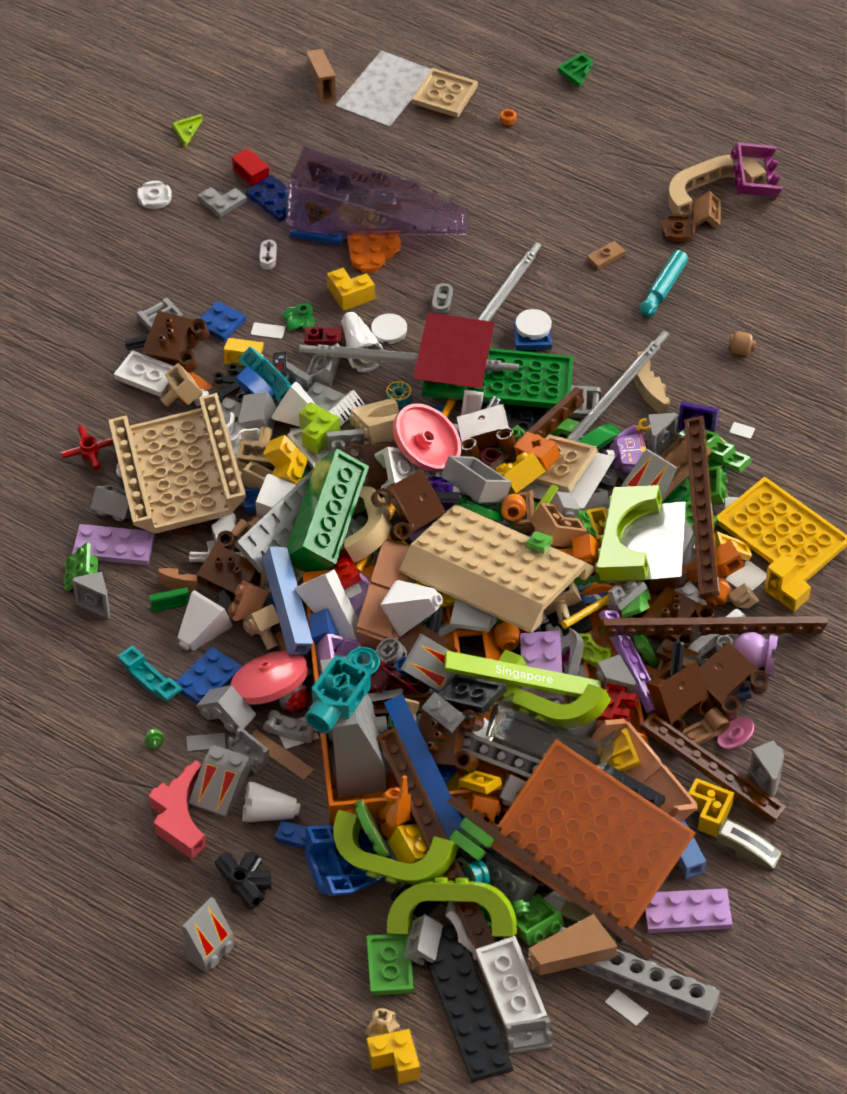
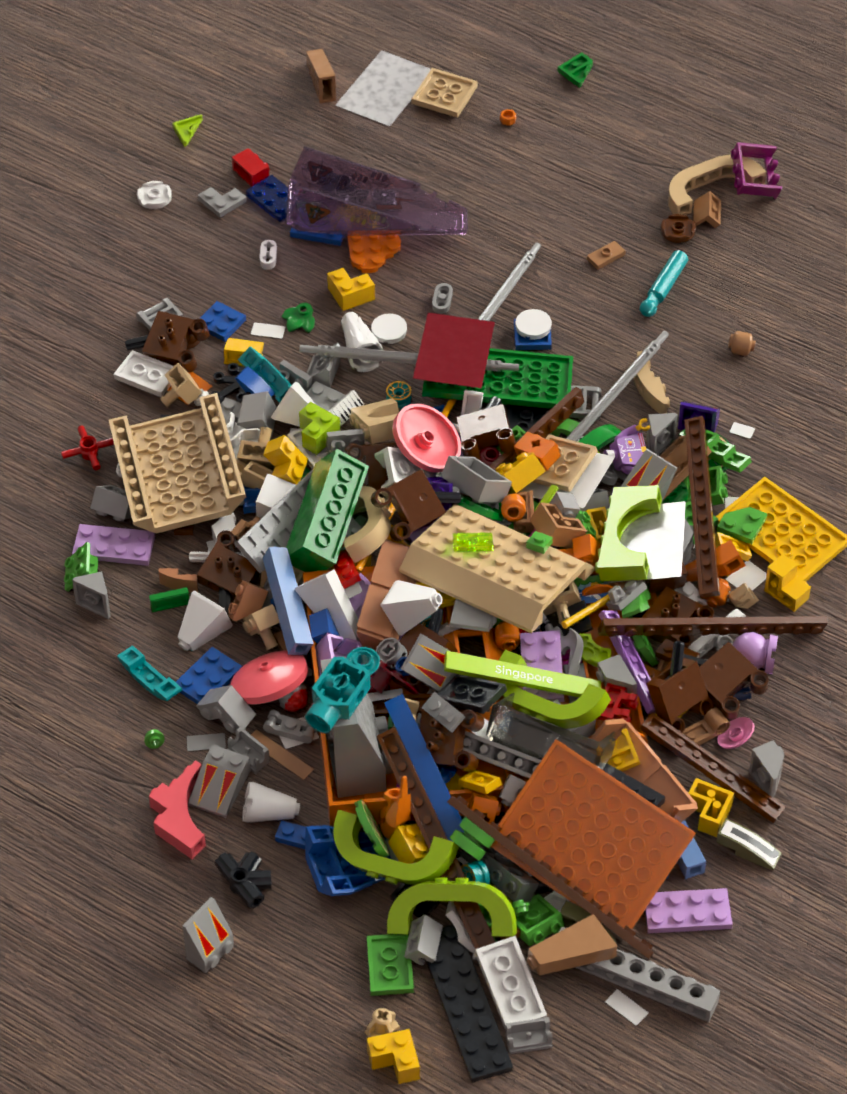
(279, 361): sticker -> none
(322, 336): dark red slope -> none
(472, 542): none -> clear neon green plate
(742, 524): none -> bright green plate

